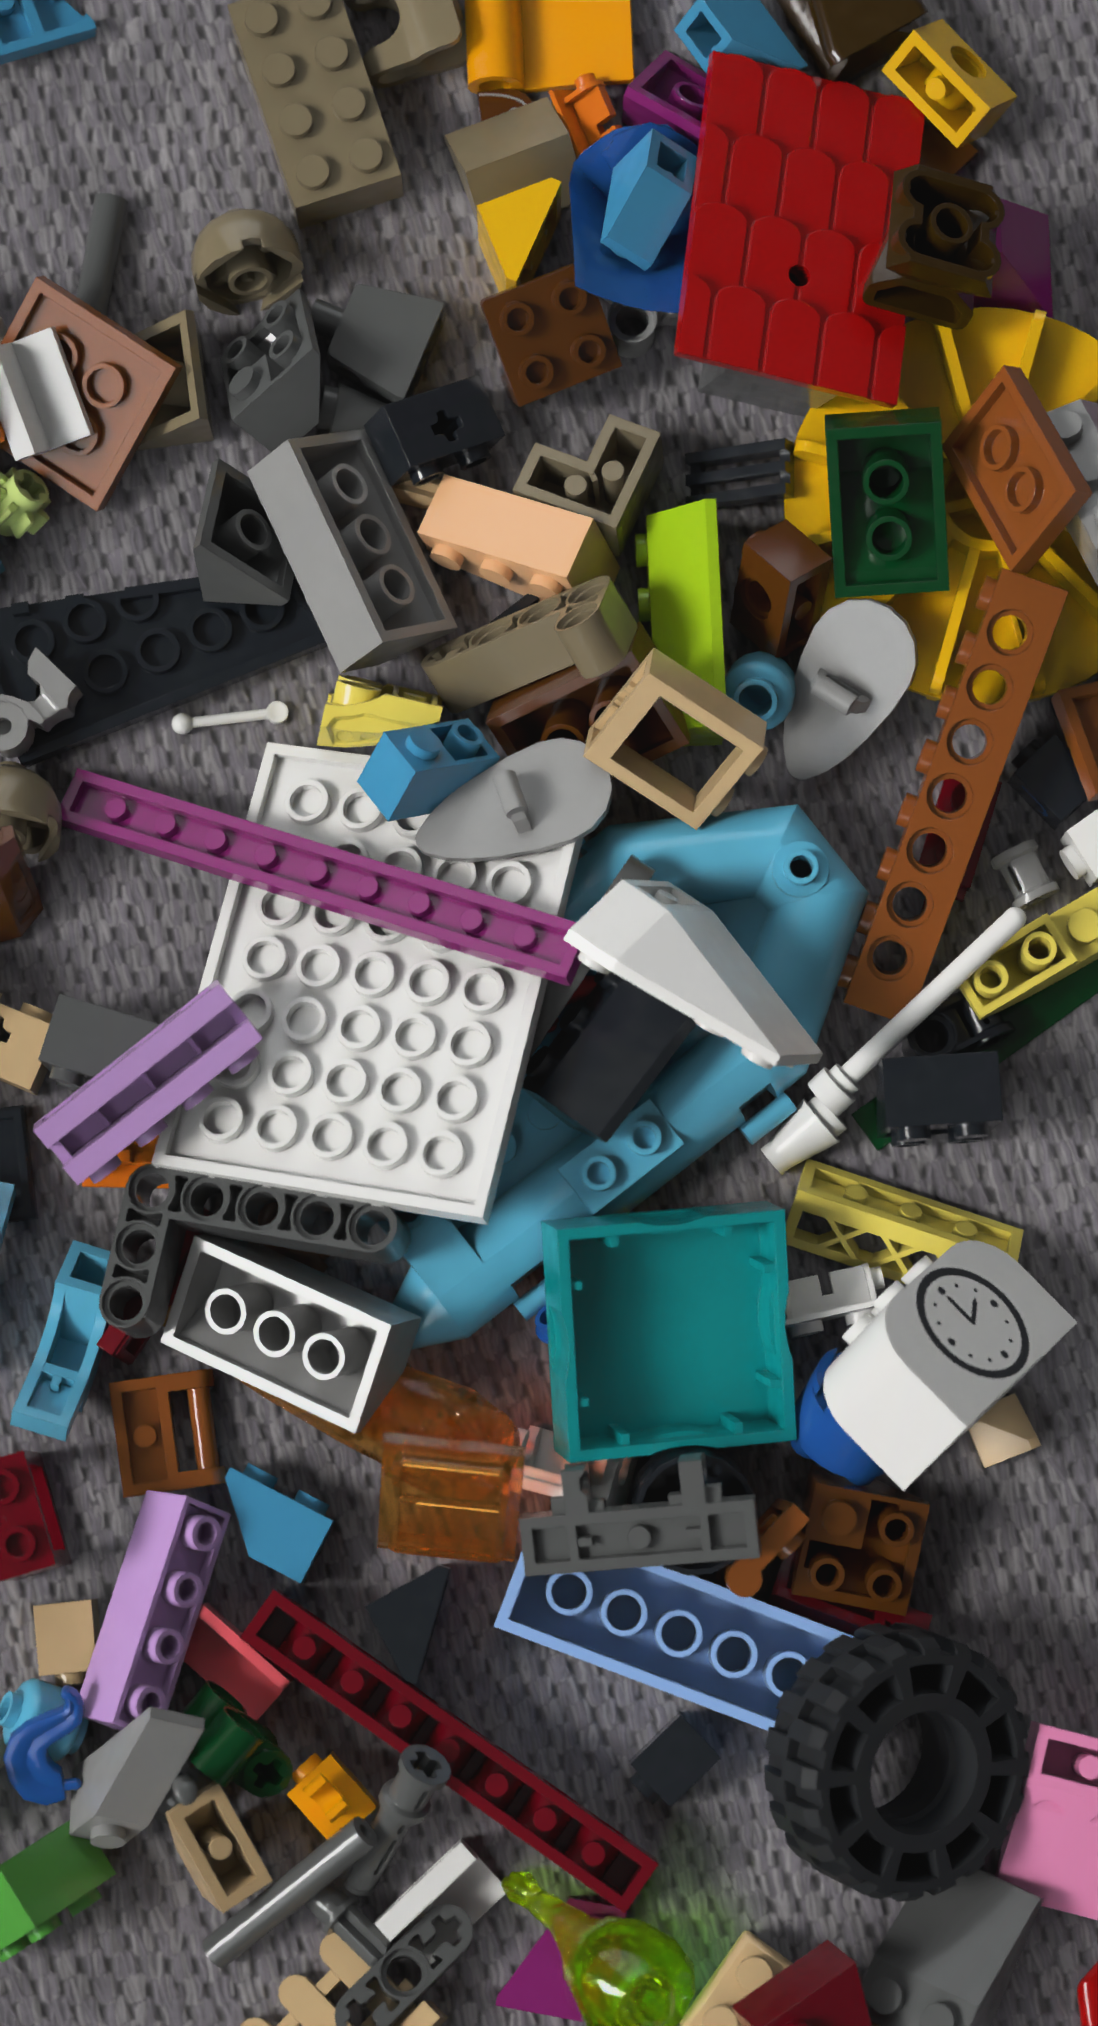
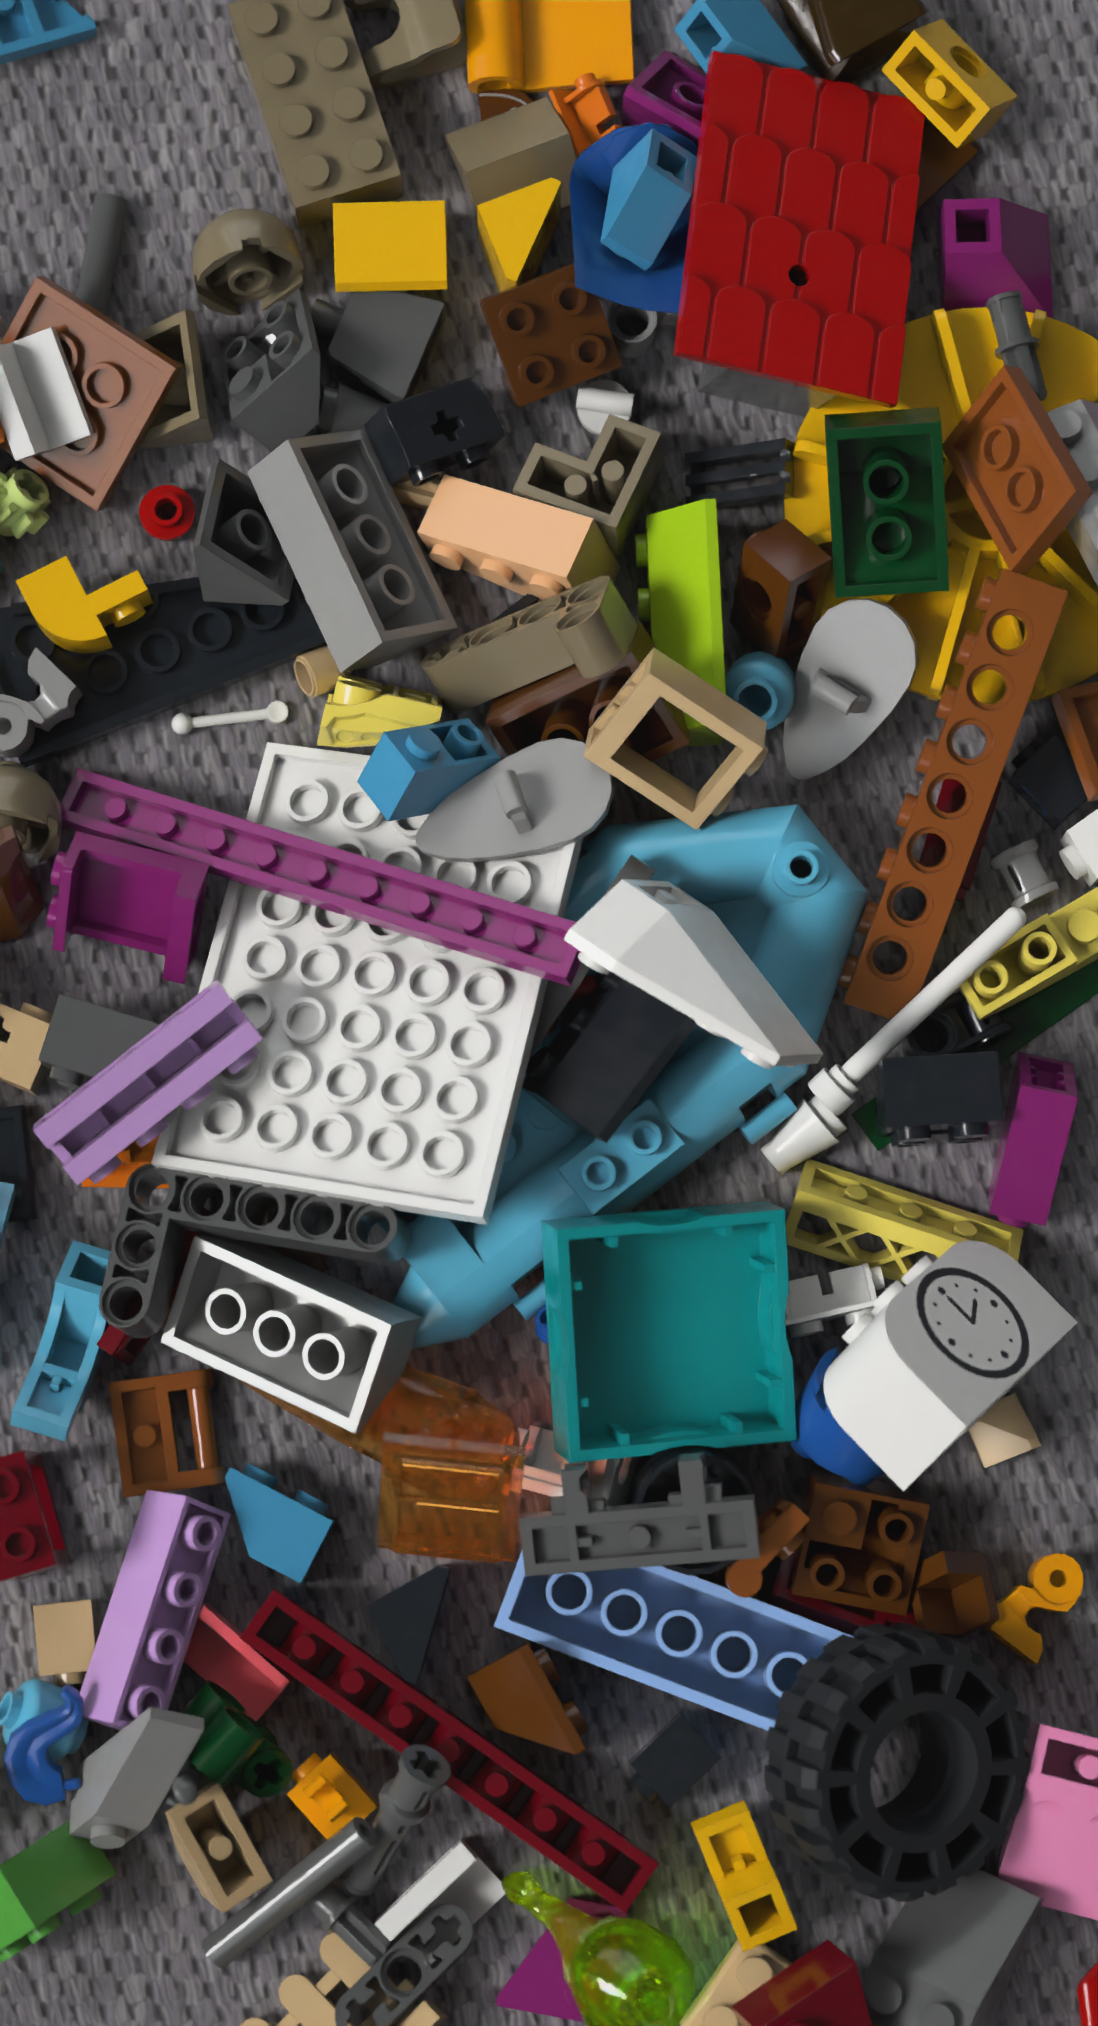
(78, 619): none -> yellow brick
(129, 900): none -> magenta panel
(167, 529): none -> red plate
(318, 667): none -> tan piece
(390, 246): none -> yellow slope
(523, 1701): none -> reddish brown slope
(601, 399): none -> white plate
(743, 1875): none -> yellow brick
(936, 247): dark brown piece -> none
(953, 1594): none -> reddish brown panel
(1014, 338): none -> dark grey axle
(1032, 1139): none -> magenta slope
(1052, 1585): none -> light orange leg

